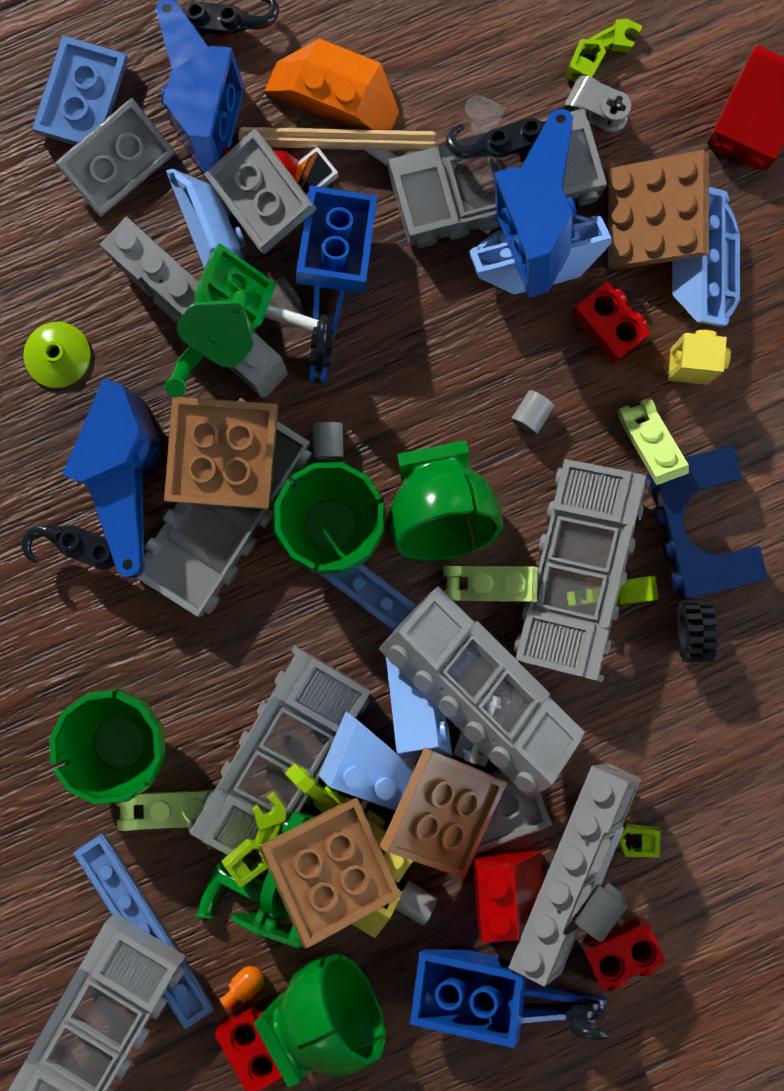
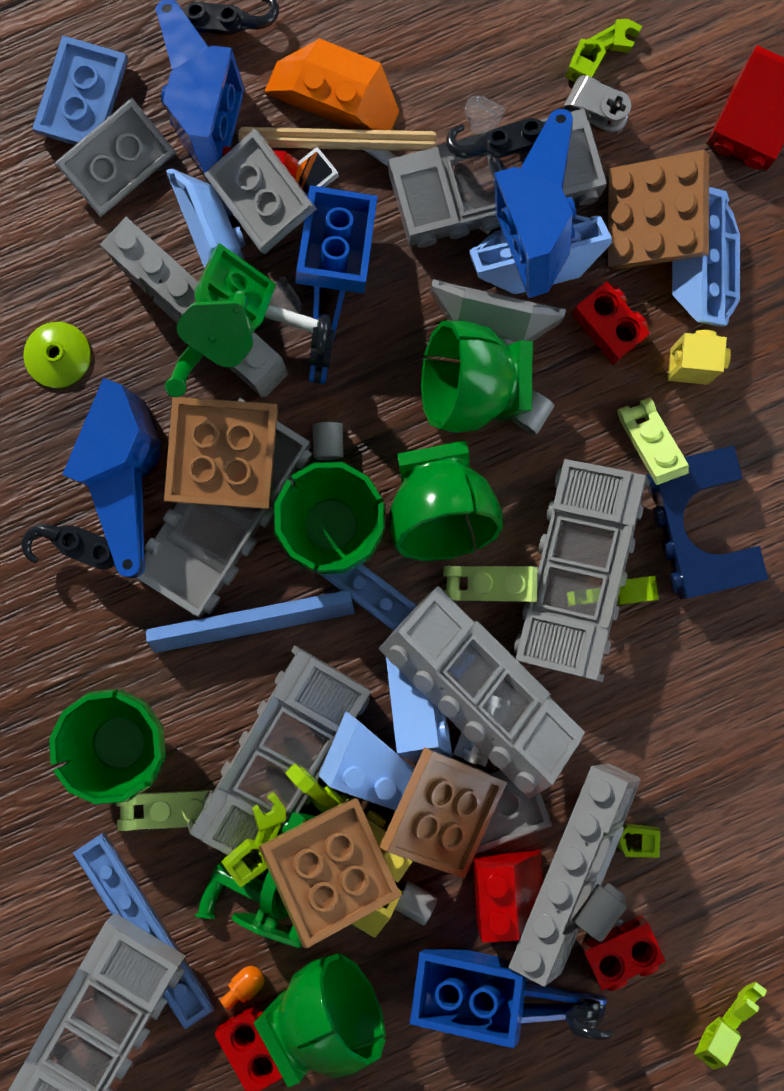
(250, 621): none -> medium blue tile
(485, 385): none -> green plate
(506, 316): none -> light grey wedge
(697, 631): black tyre -> none
(721, 1035): none -> lime piece

